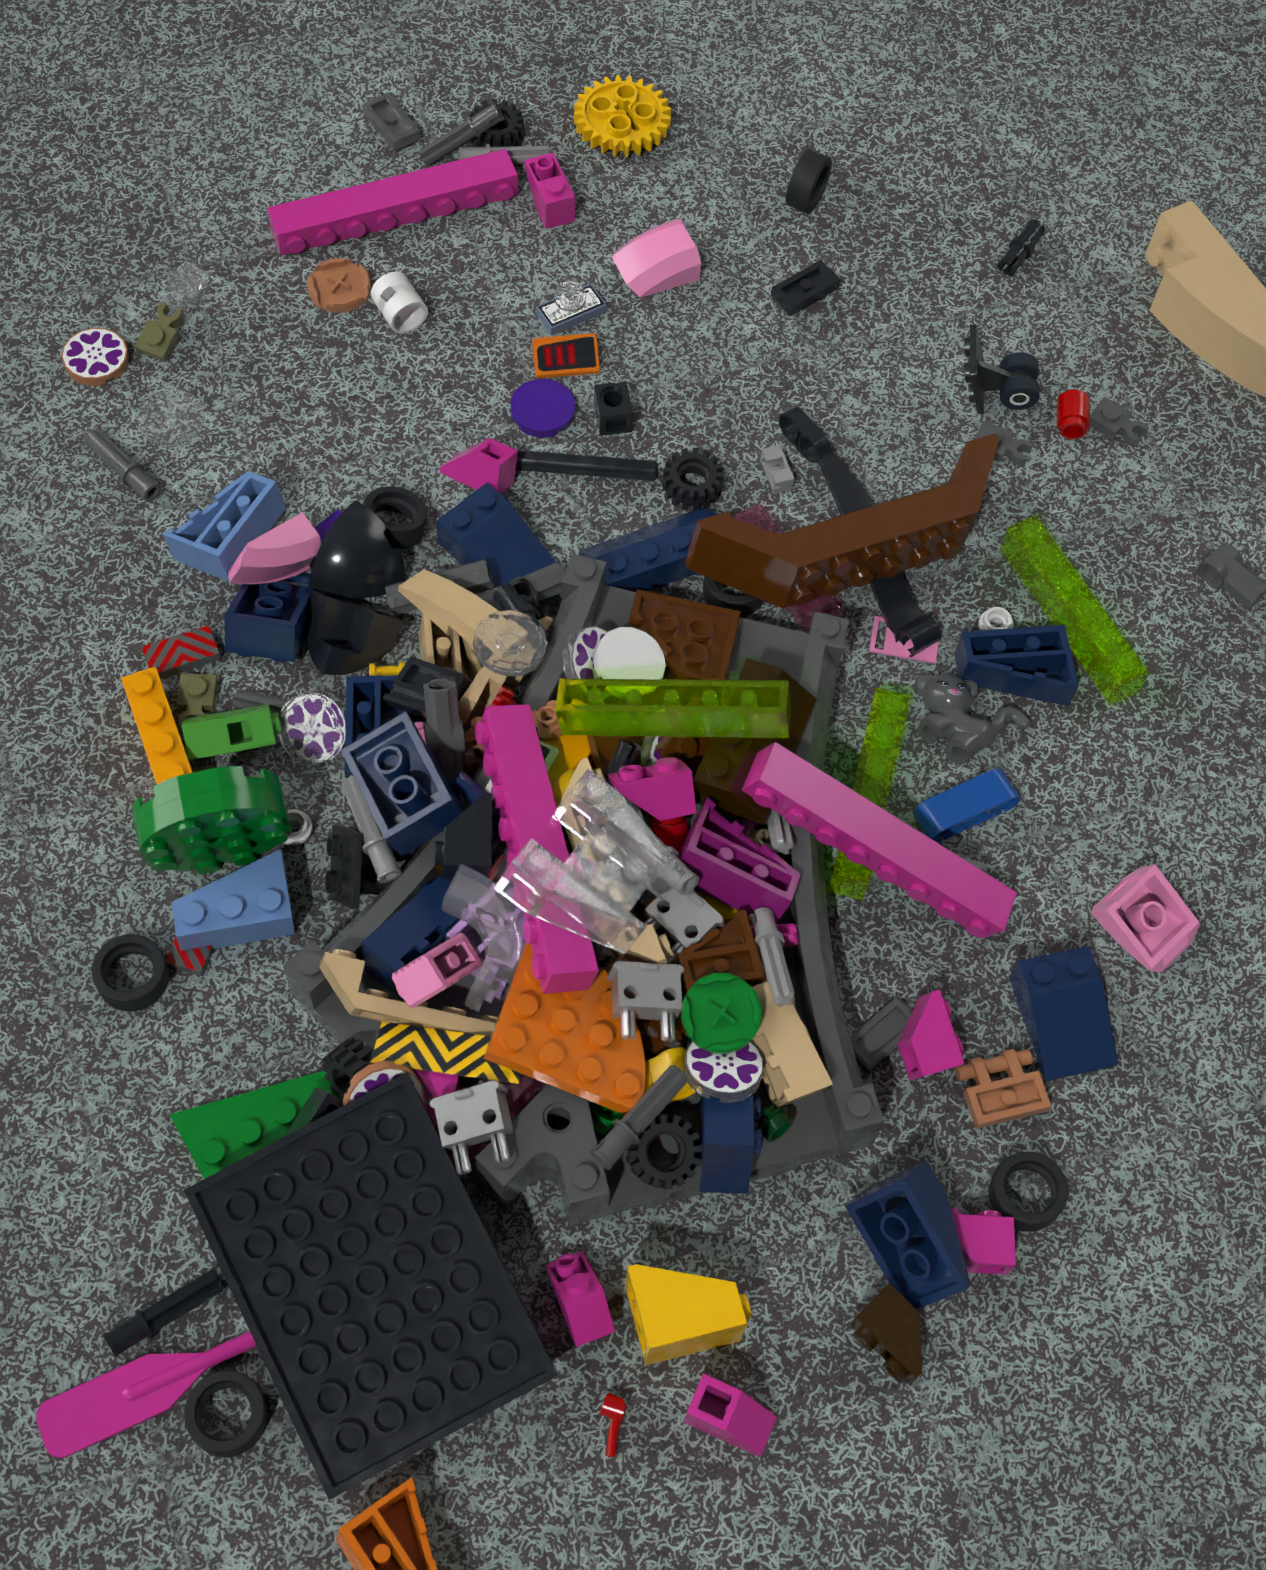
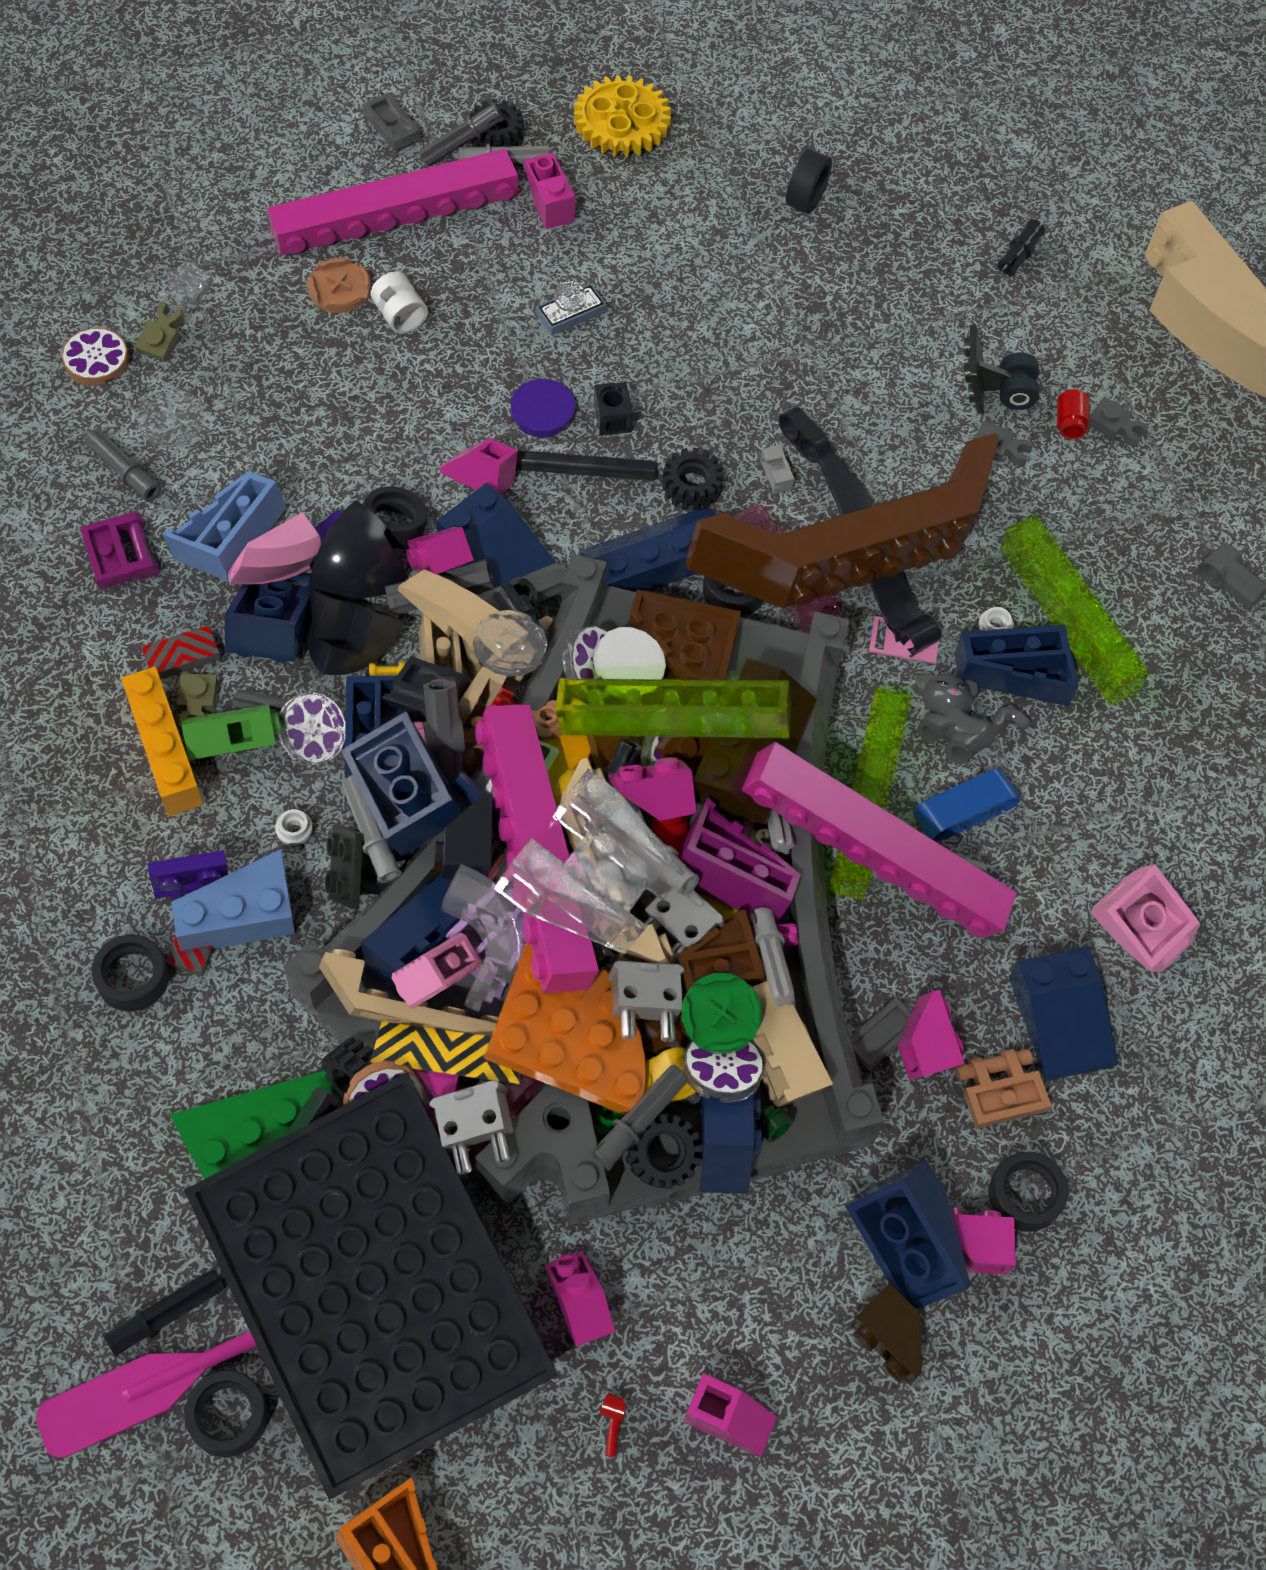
(107, 552): none -> magenta plate
(186, 873): none -> dark purple plate
(211, 820): green piece -> none
(439, 551): none -> dark pink slope
(565, 355): slope -> none
(659, 259): bright pink slope -> none
(683, 1312): yellow slope -> none
(805, 287): black plate -> none

